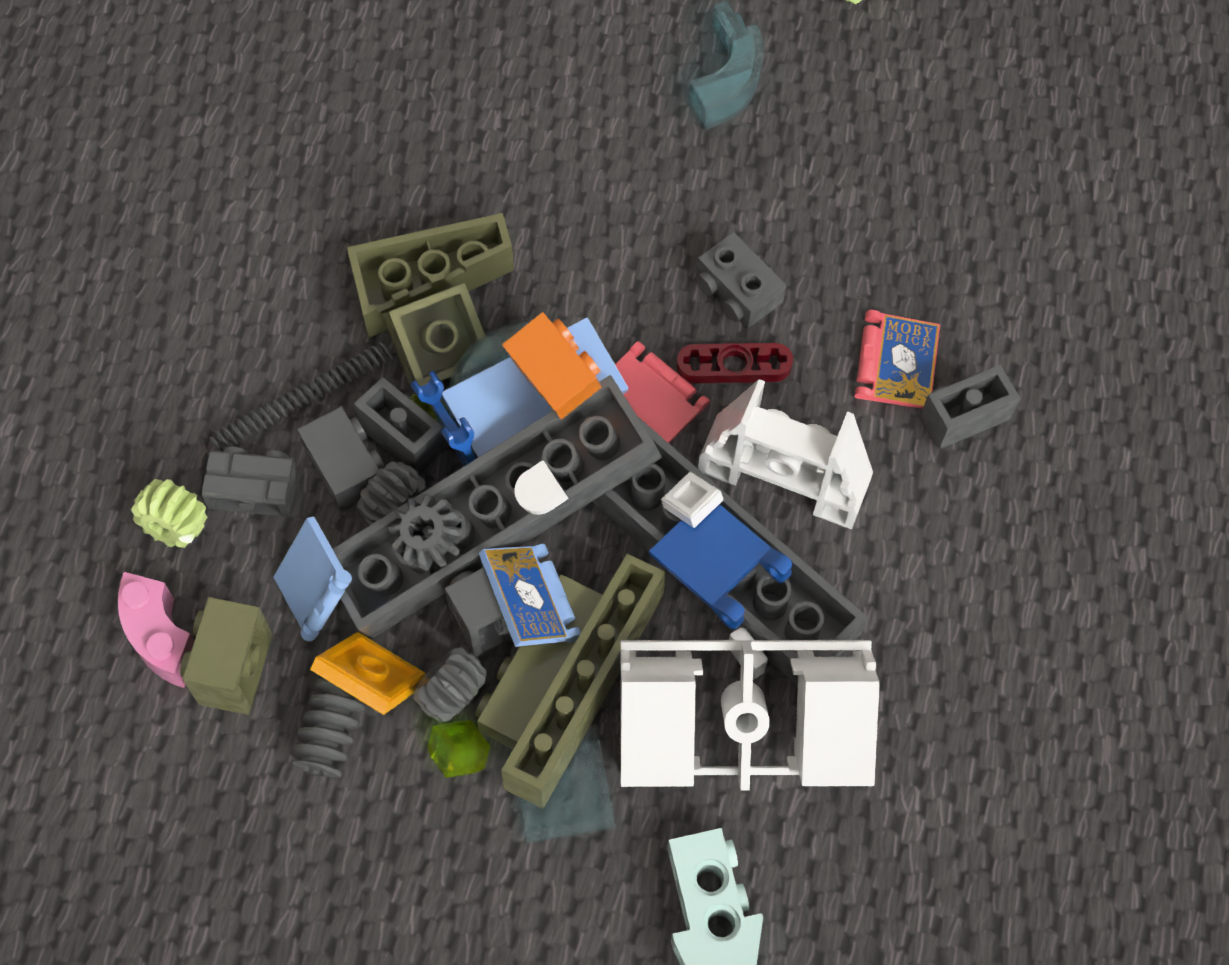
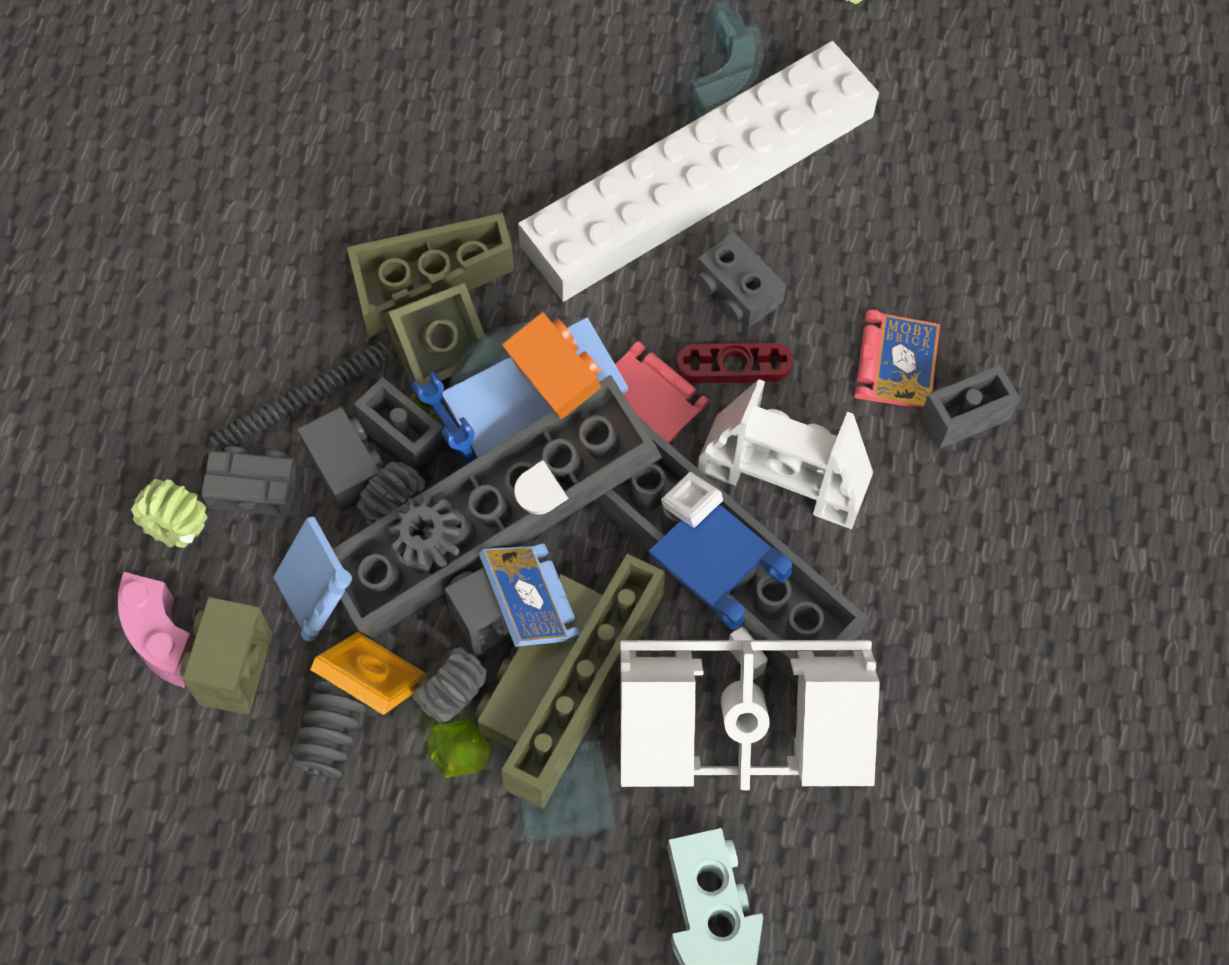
(696, 170): none -> white brick

